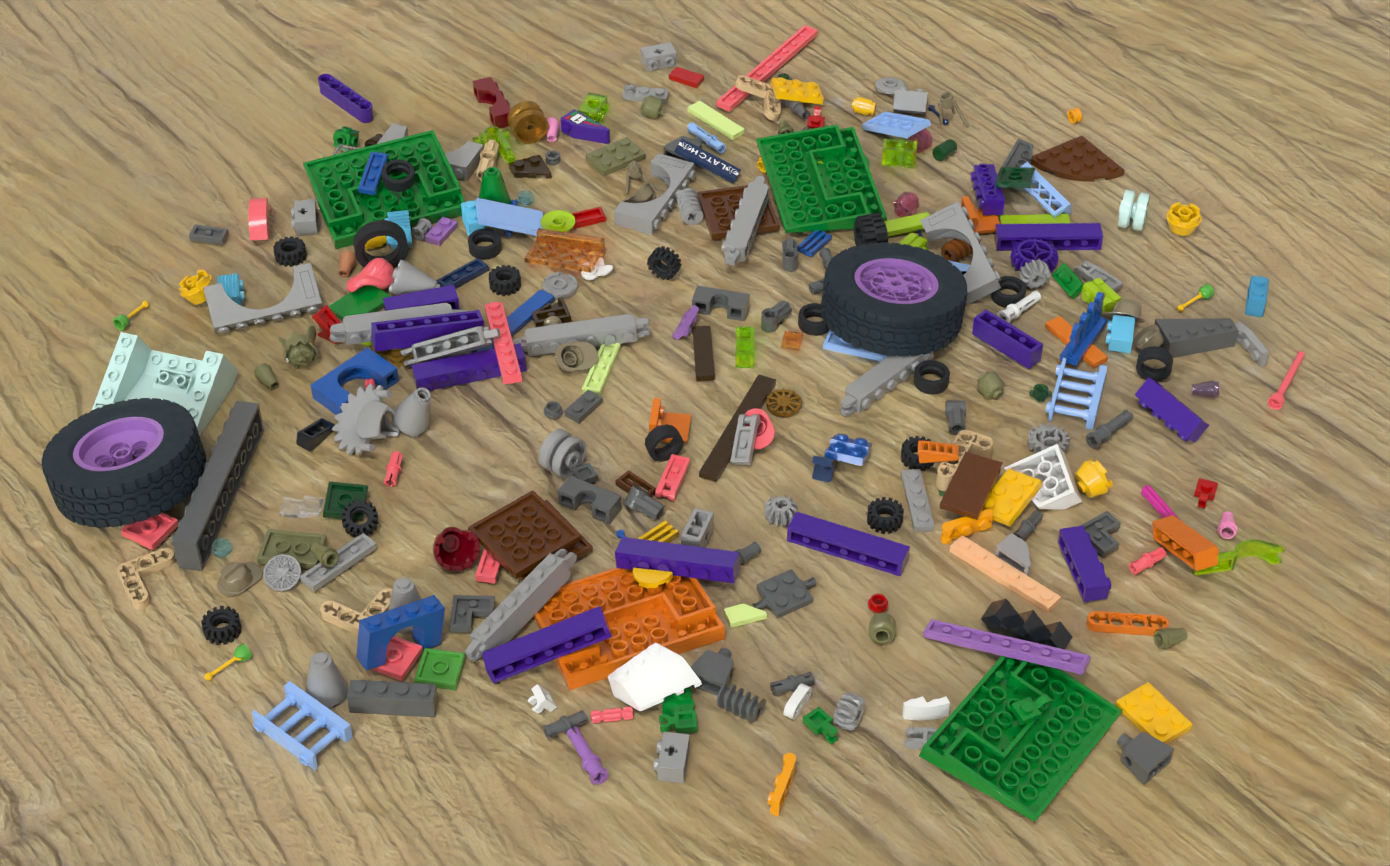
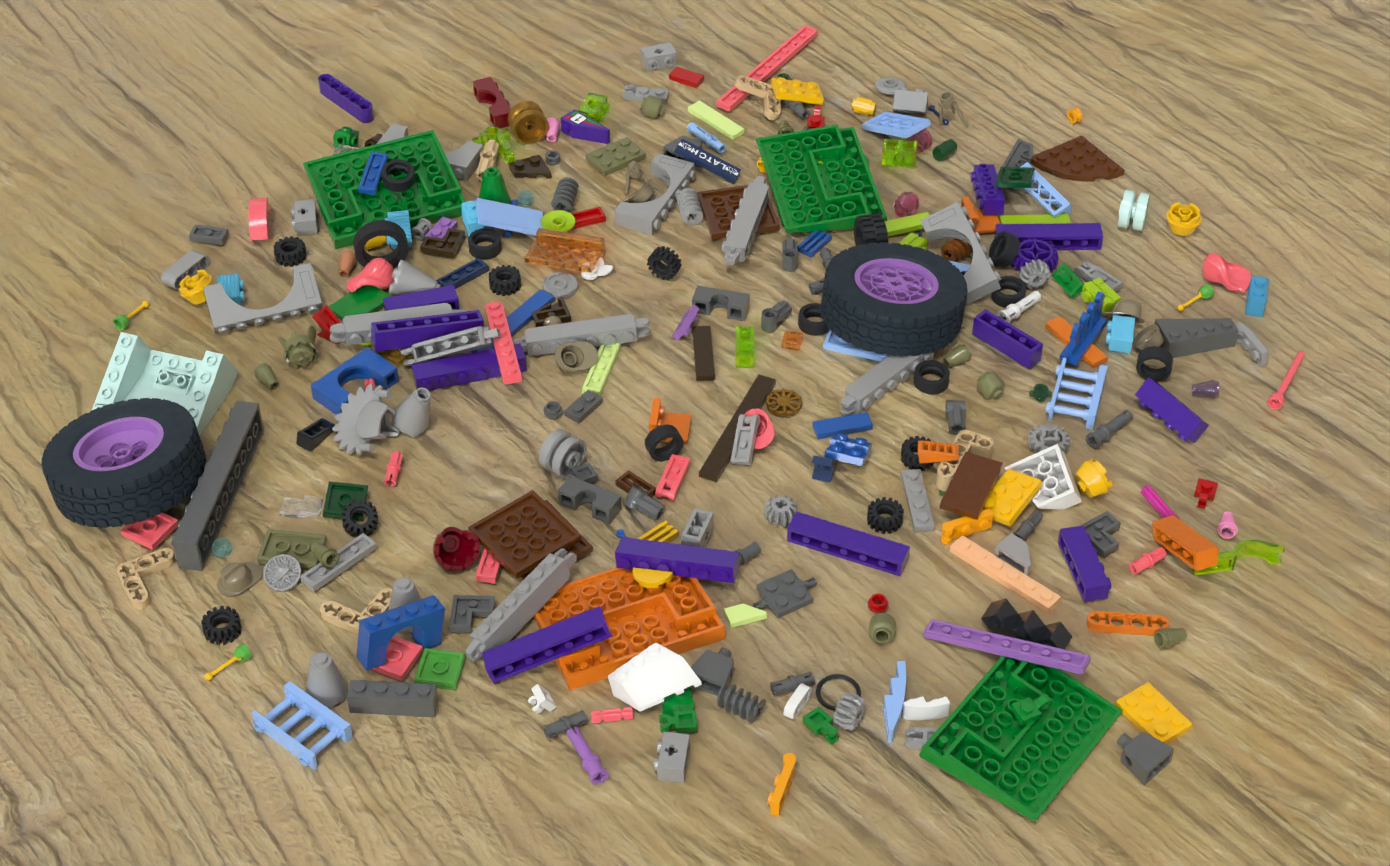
(185, 266): none -> light grey beam
(444, 247): none -> dark brown plate
(565, 194): none -> dark grey piece
(834, 676): none -> black tyre
(842, 425): none -> blue tile
(894, 702): none -> light blue slope
(957, 356): none -> olive cone
(1004, 248): none -> black tyre
(1231, 275): none -> coral piece

